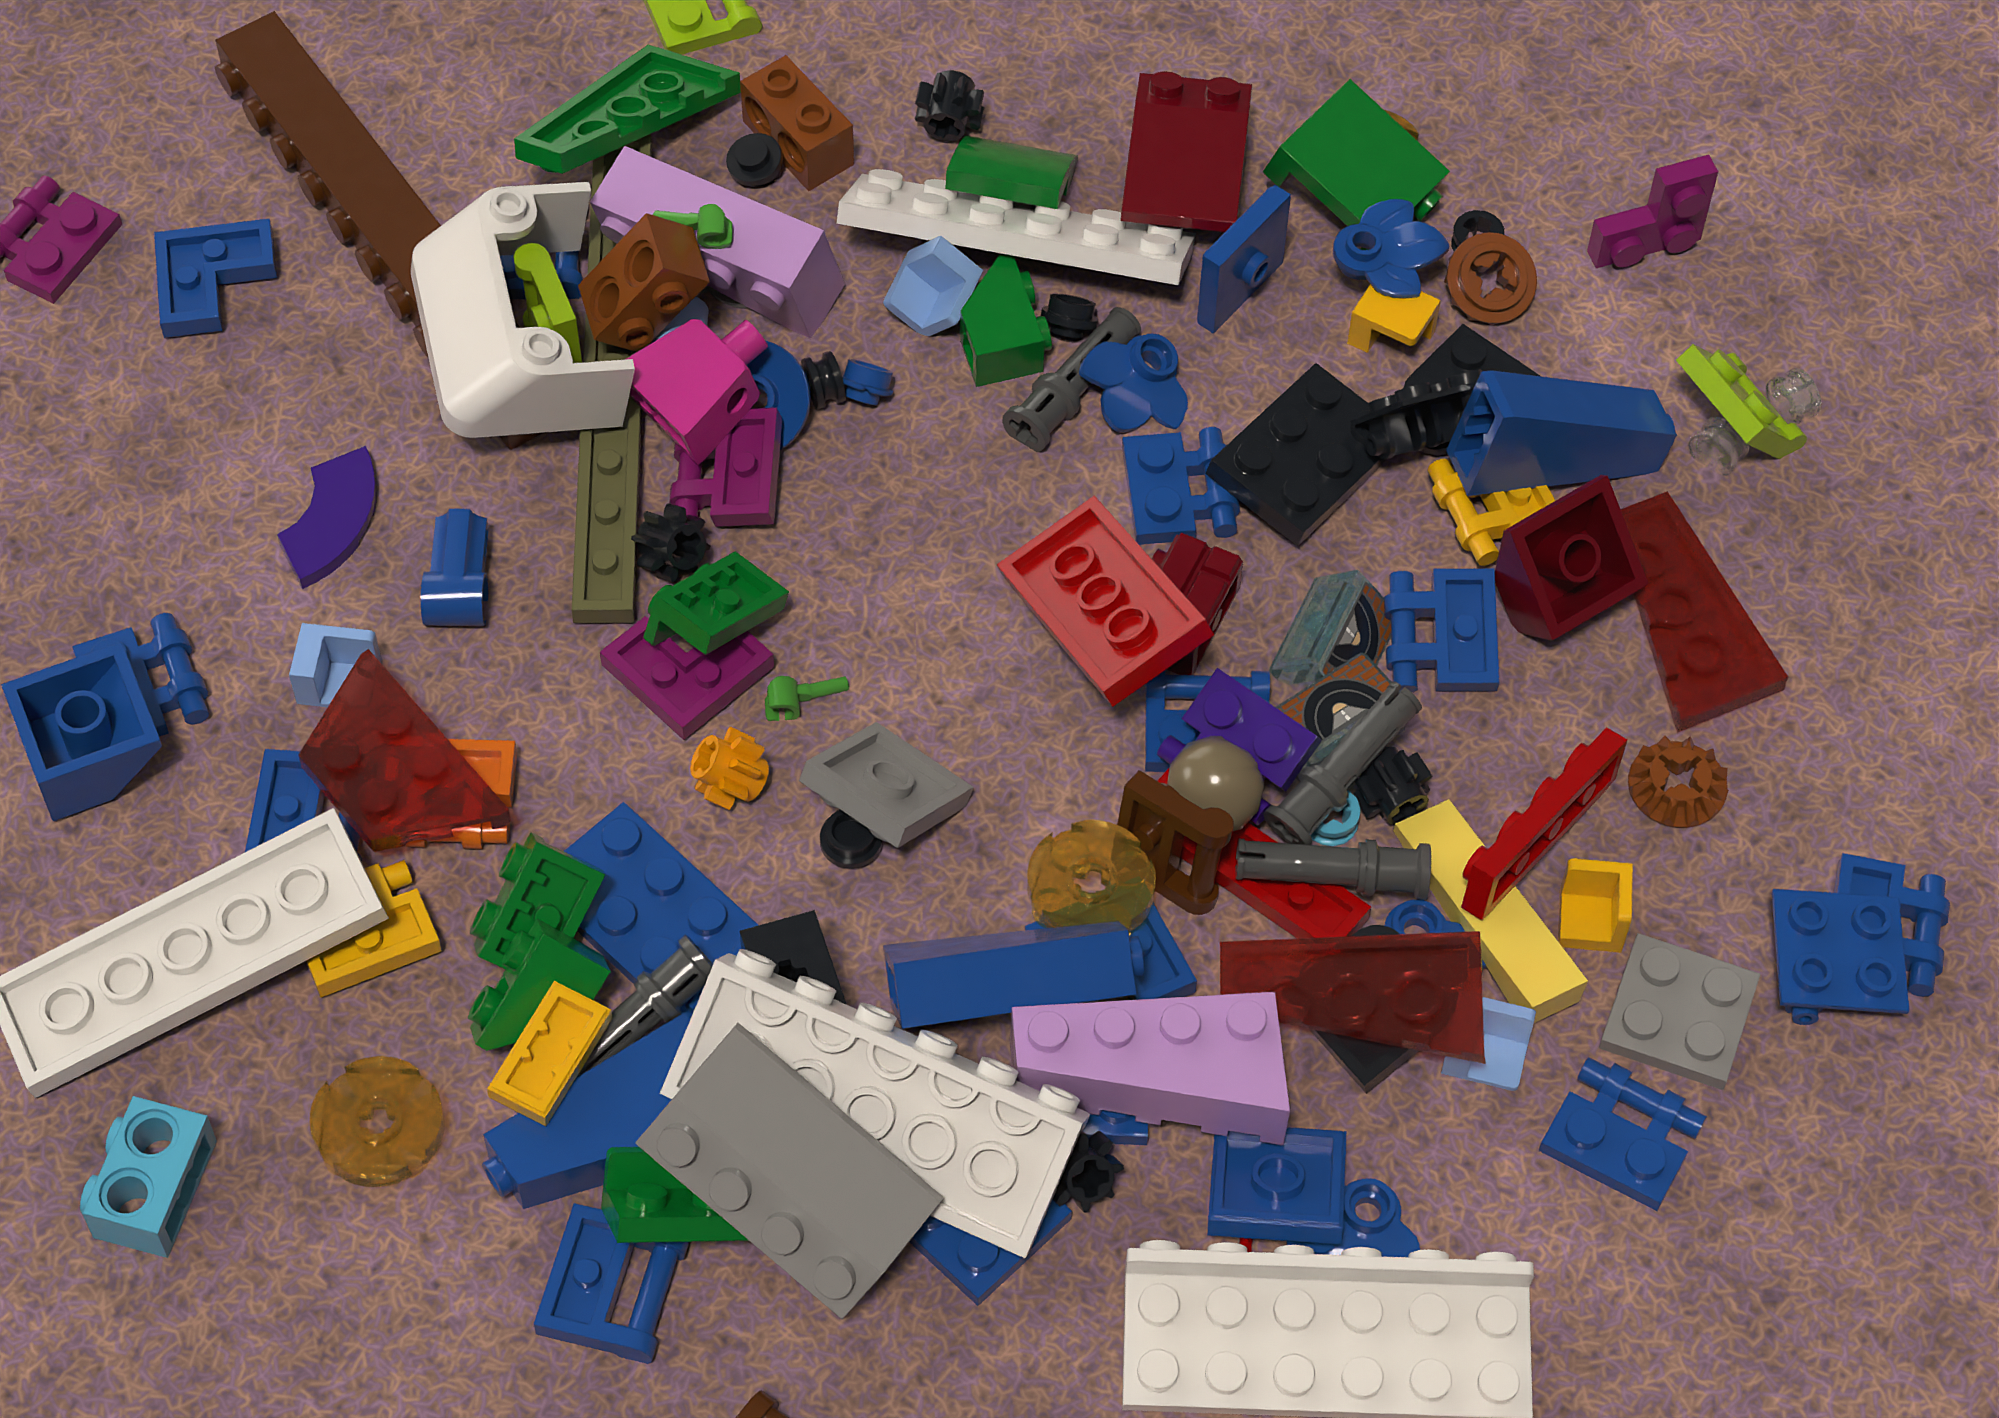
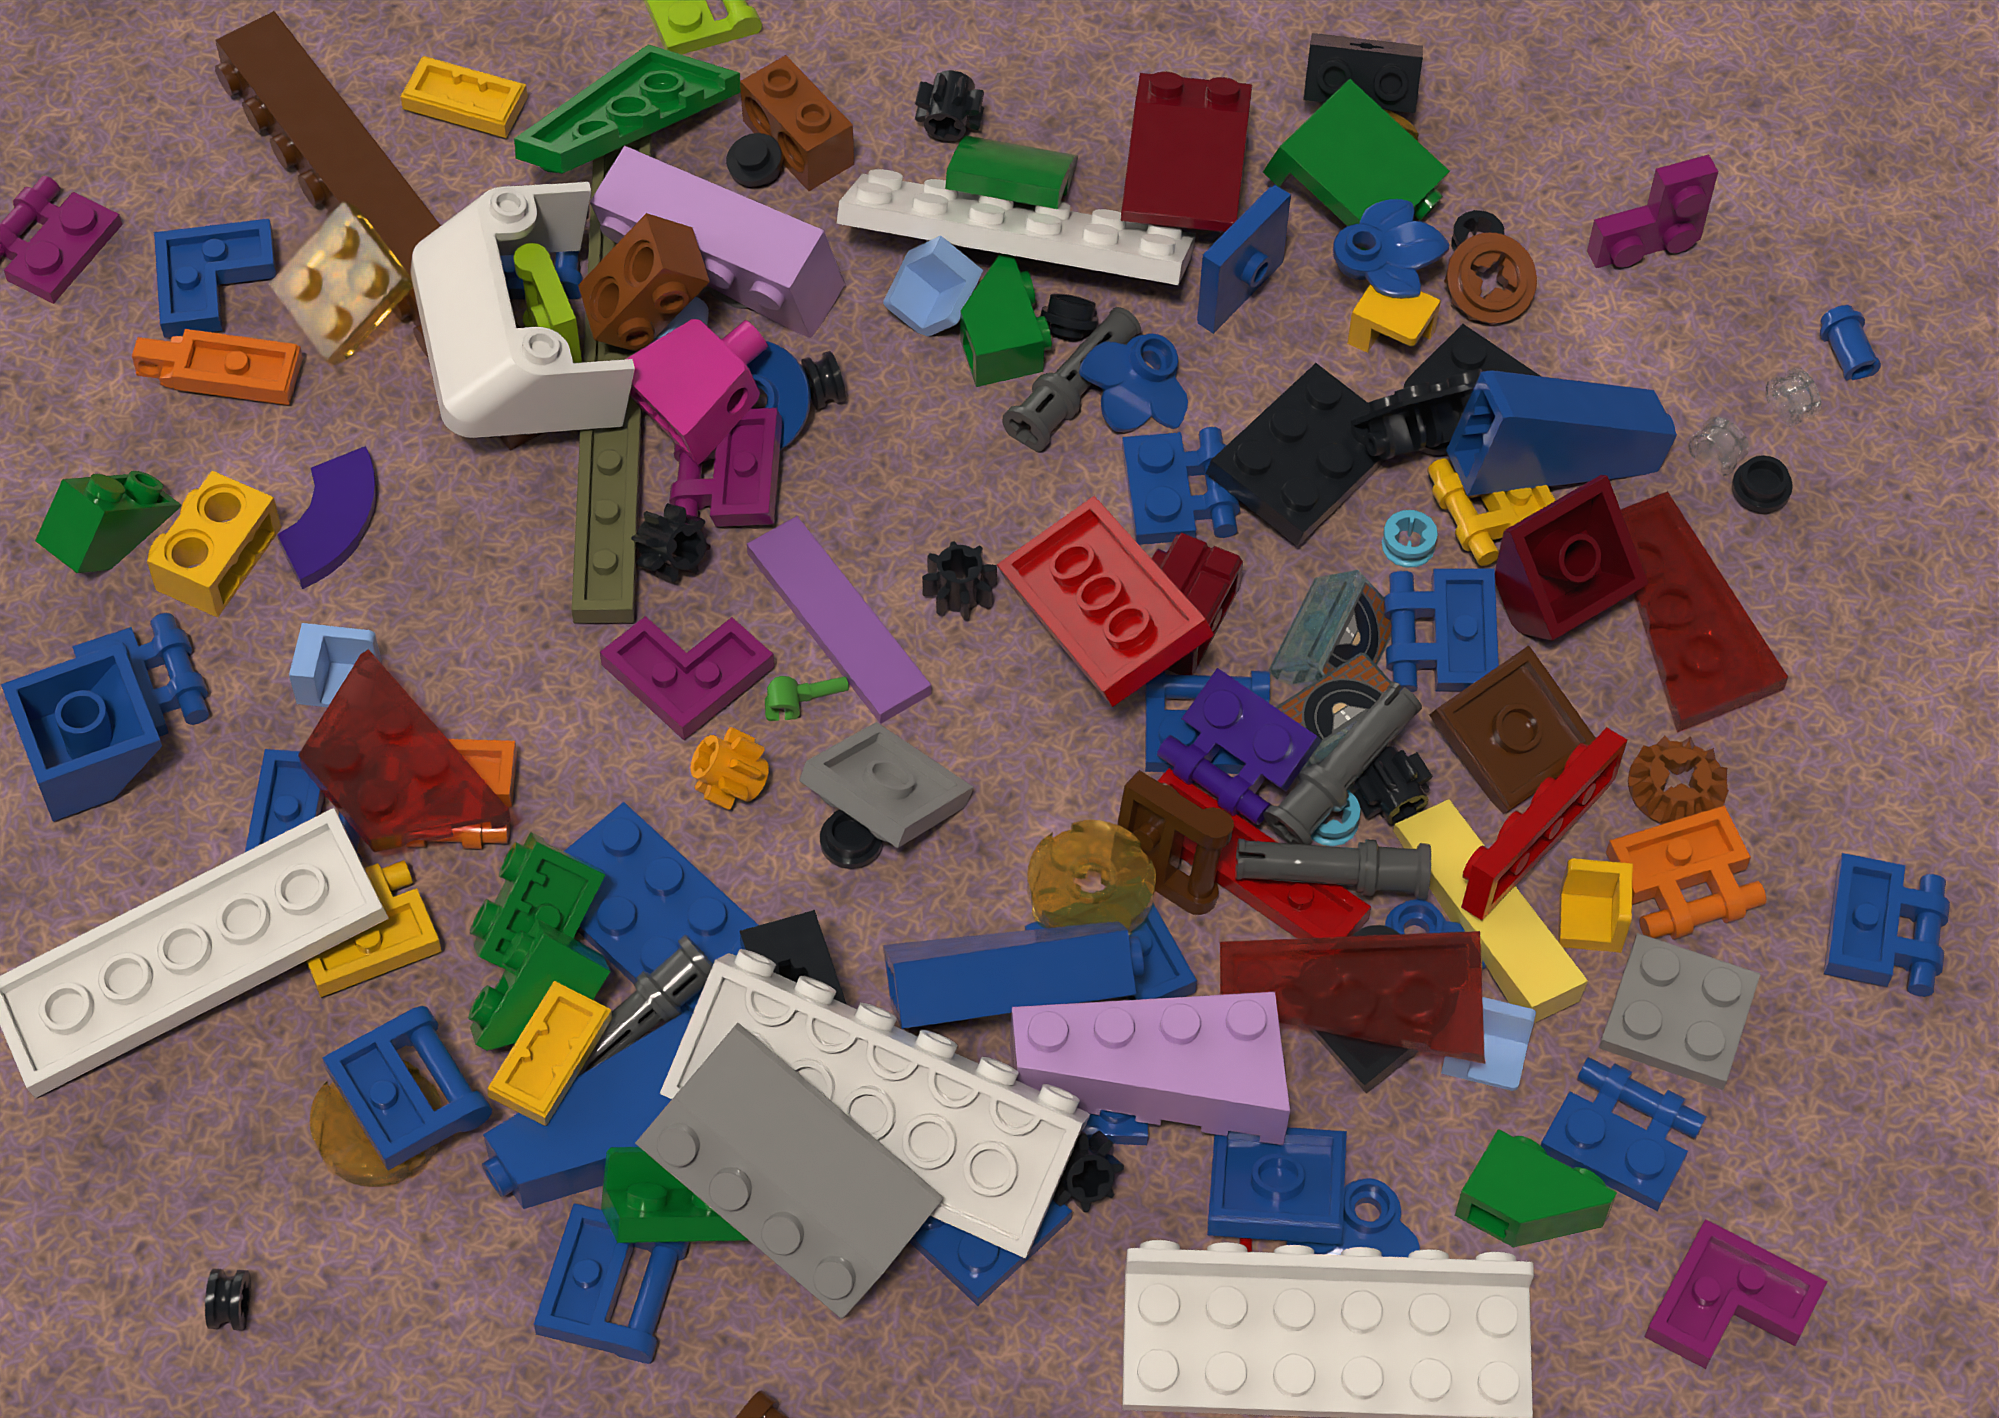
(103, 518): none -> green slope
(162, 1179): medium azure brick -> none
(221, 365): none -> orange hinge
(221, 548): none -> yellow brick
(227, 1299): none -> black bush
(342, 283): none -> clear yellow plate
(388, 1098): none -> blue plate
(457, 574): blue piece -> none
(464, 96): none -> yellow plate
(712, 226): bright green hand -> none
(714, 604): green bracket -> none
(839, 619): none -> medium lavender tile
(866, 381): blue plate -> none
(963, 593): none -> black gear
(1218, 776): dark tan hair -> none
(1380, 68): none -> black brick
(1407, 555): none -> medium azure bush
(1512, 729): none -> reddish brown plate
(1529, 1196): none -> green slope
(1685, 855): none -> orange plate
(1731, 1278): none -> magenta plate
(1740, 401): lime plate -> none
(1762, 484): none -> black plate
(1838, 953): blue hinge -> none
(1846, 335): none -> blue pin

